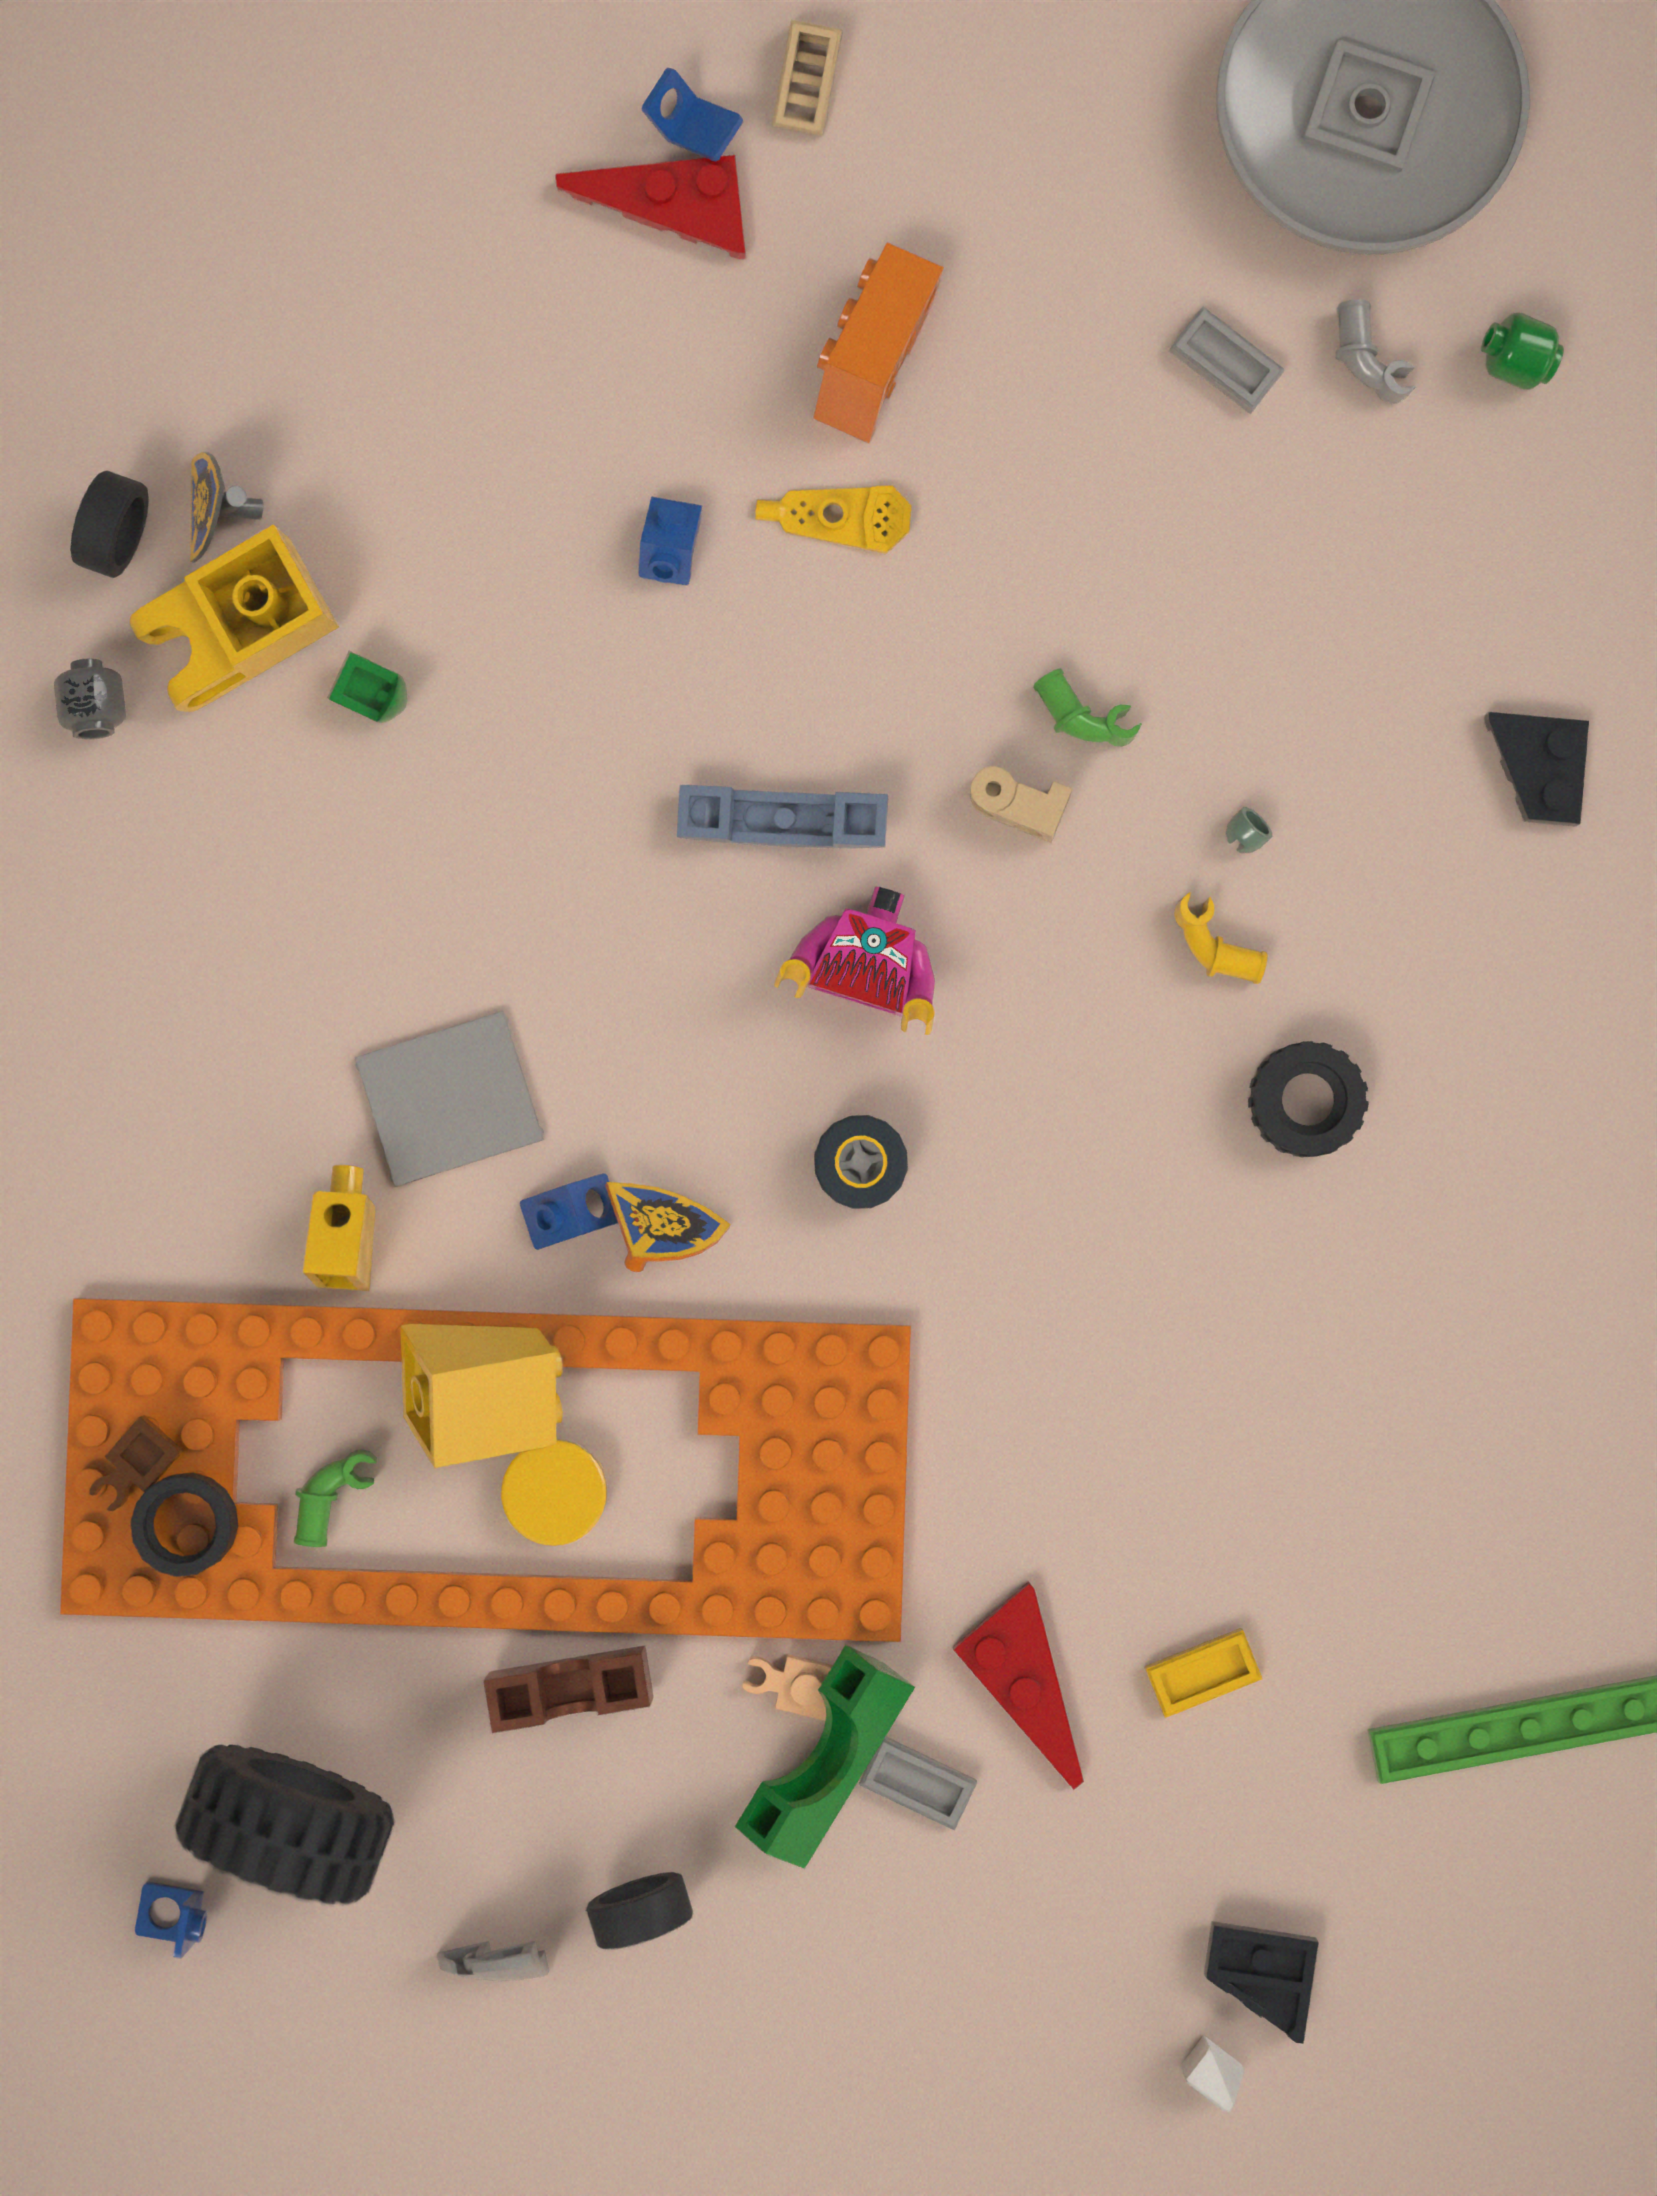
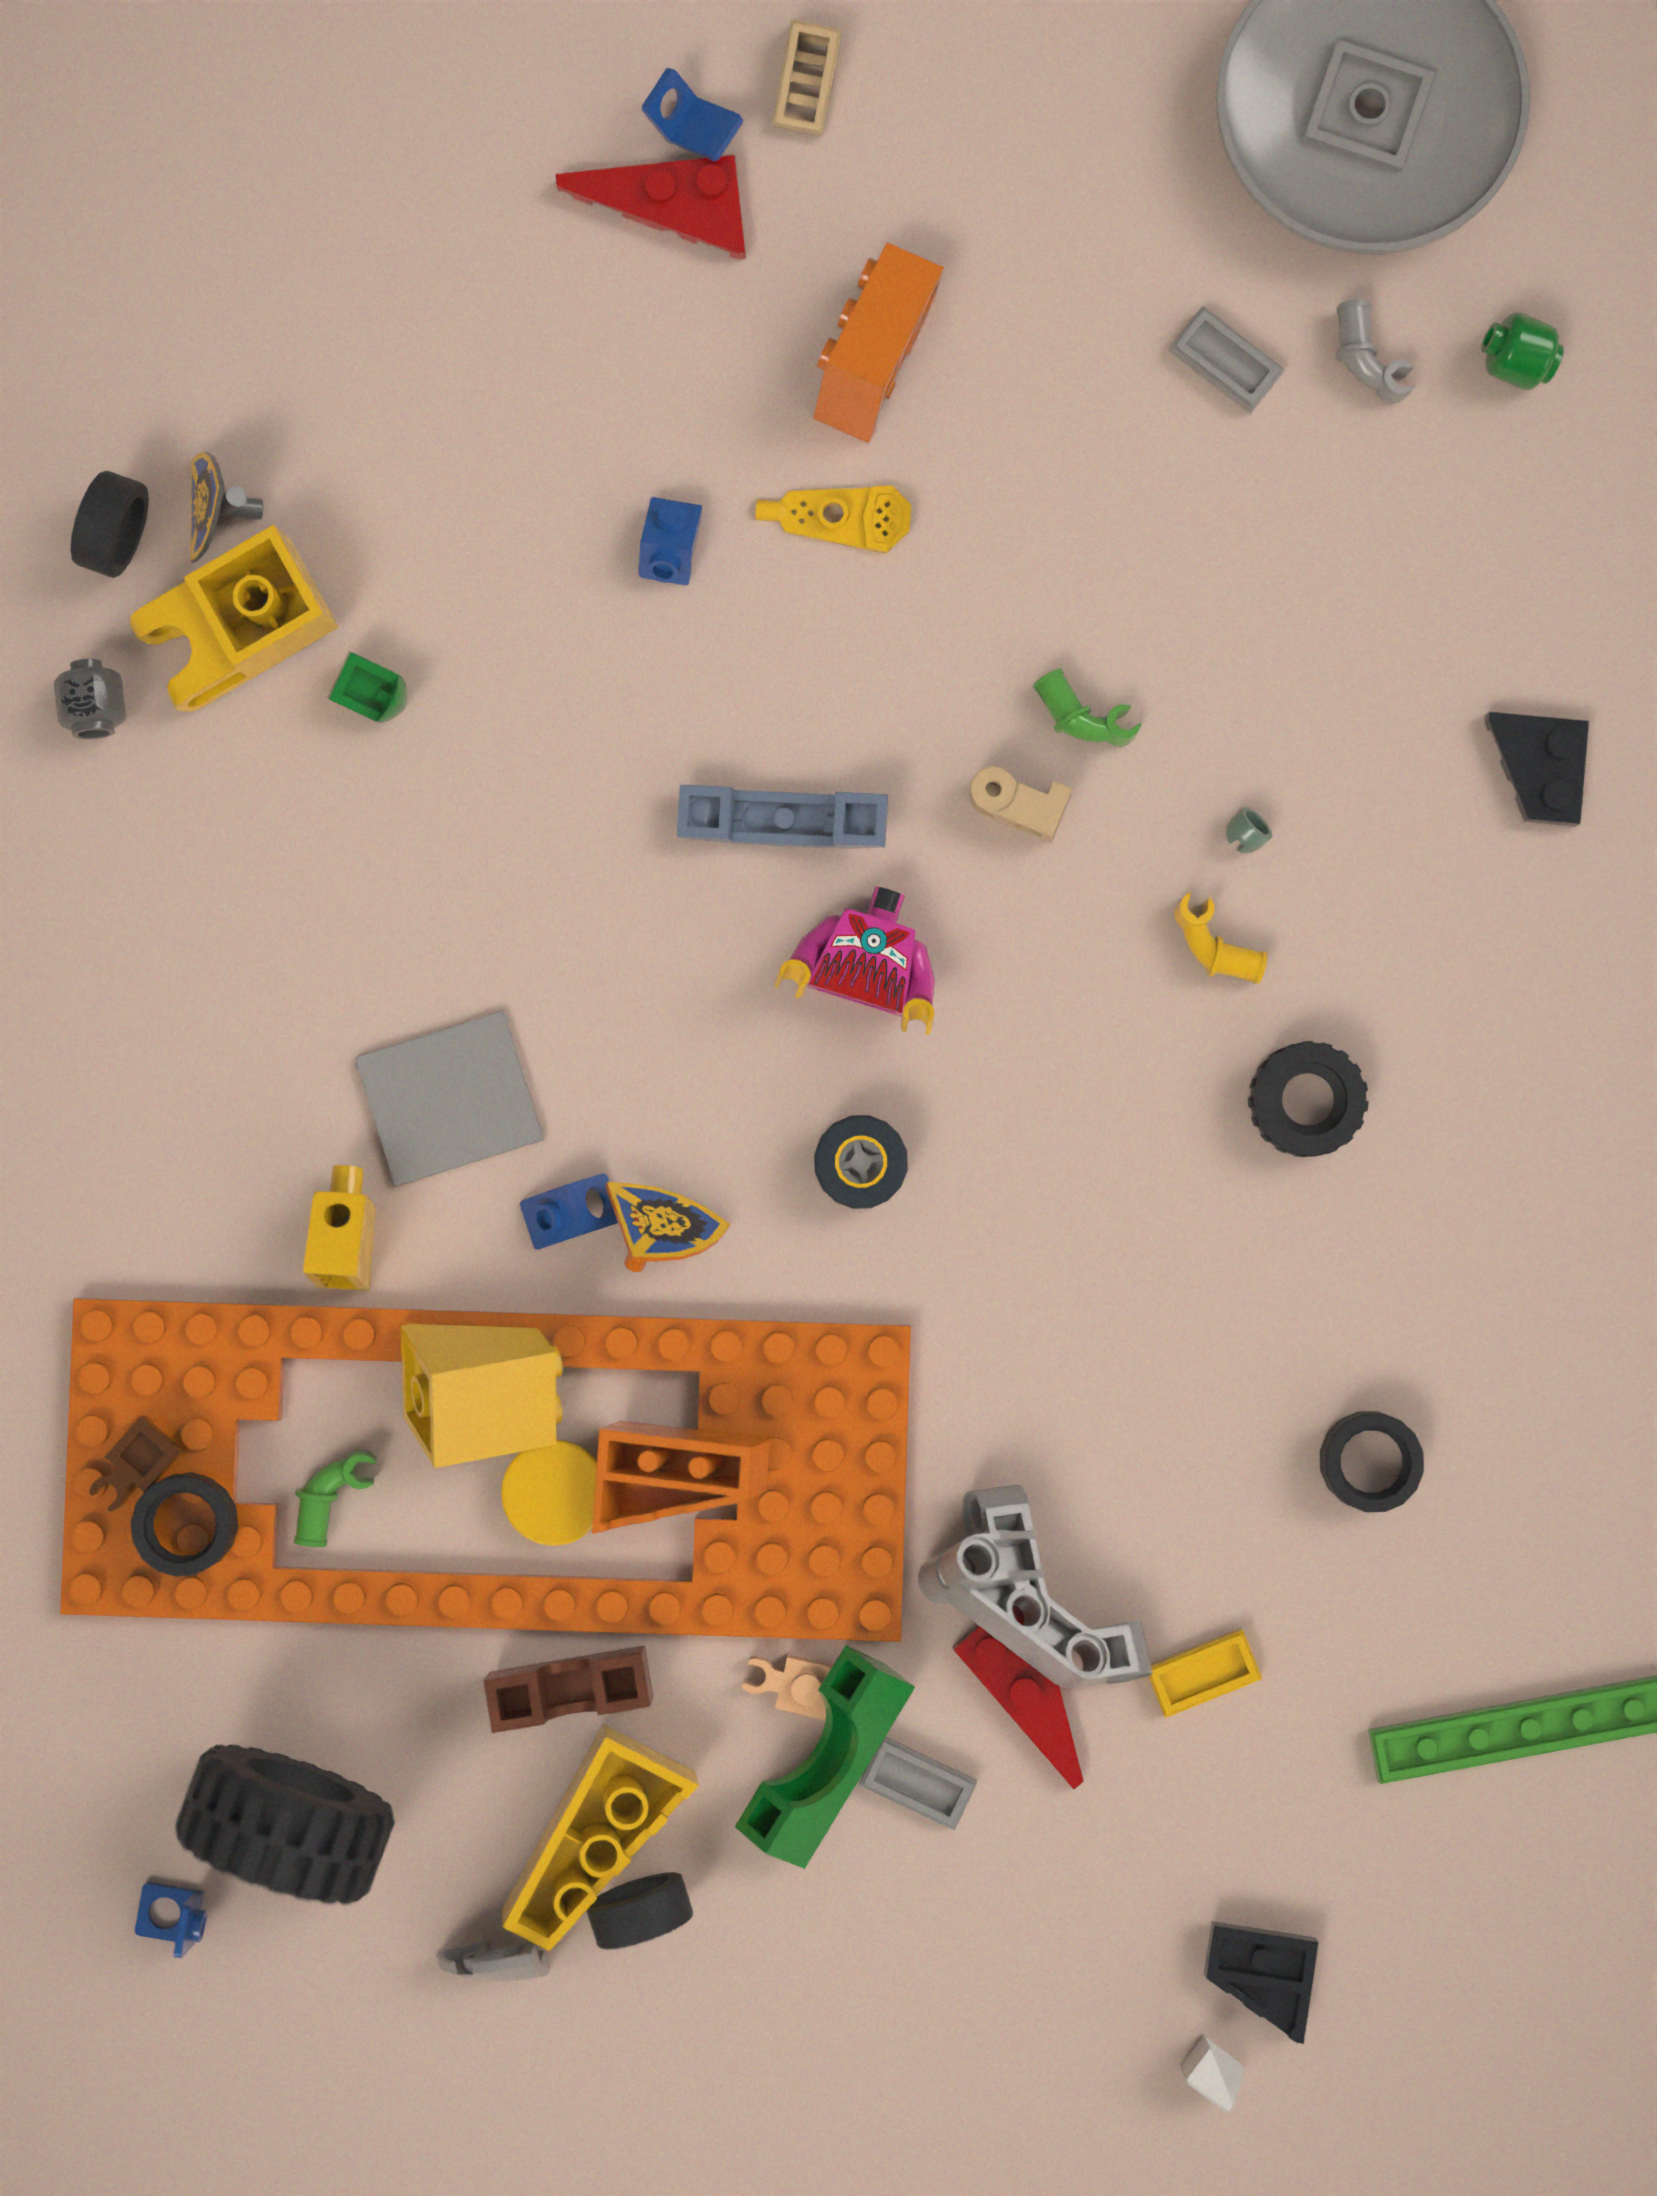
(601, 1822): none -> yellow wedge
(672, 1471): none -> orange wedge
(1003, 1568): none -> light grey connector
(1410, 1473): none -> black tyre

